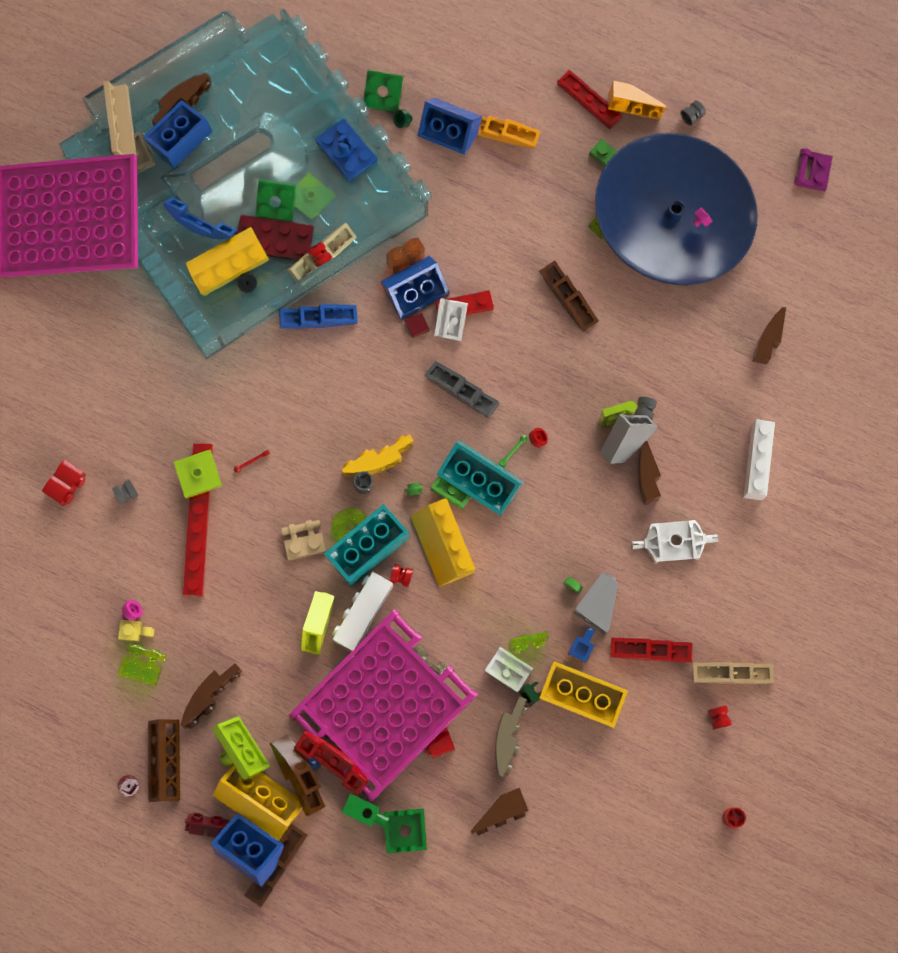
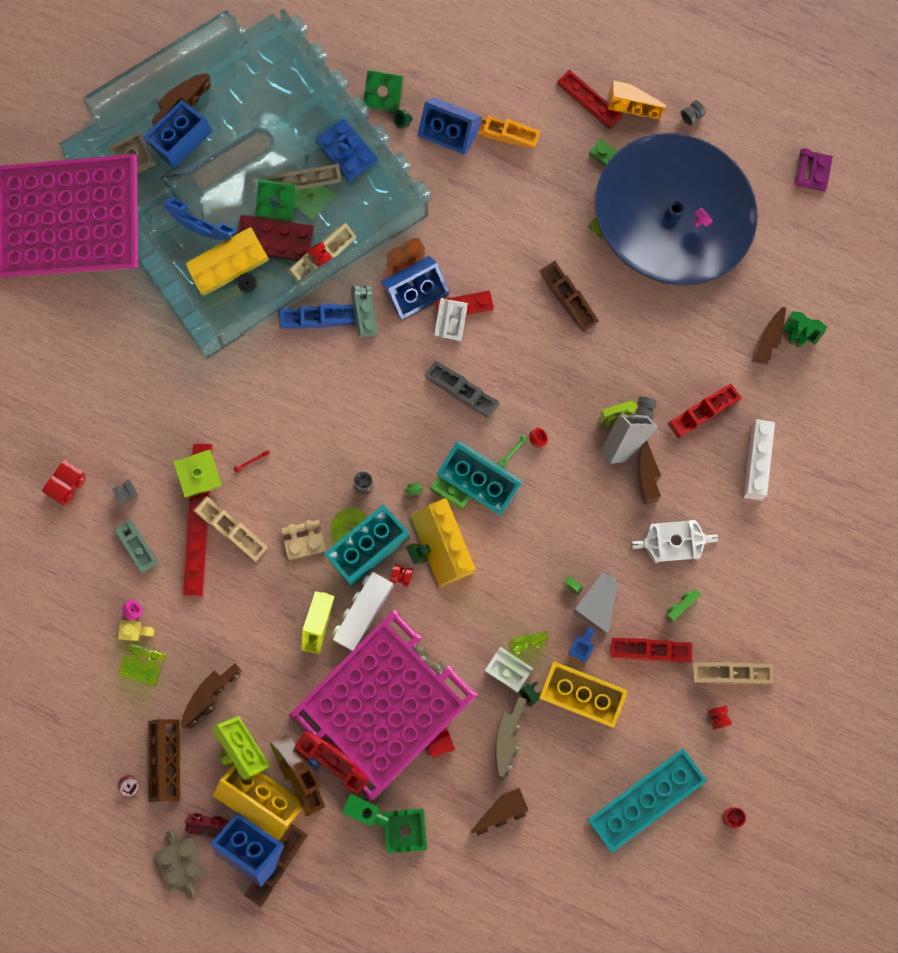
(119, 119): tan fence -> none
(136, 546): none -> sand green plate
(180, 864): none -> dark tan plate
(230, 529): none -> tan slope
(310, 177): none -> dark tan plate
(364, 311): none -> sand green plate
(373, 463): yellow slope -> none
(417, 325): dark red tile -> none
(418, 552): none -> dark green tile
(647, 800): none -> teal plate
(688, 598): none -> bright green plate
(704, 410): none -> red slope
(803, 328): none -> green piece

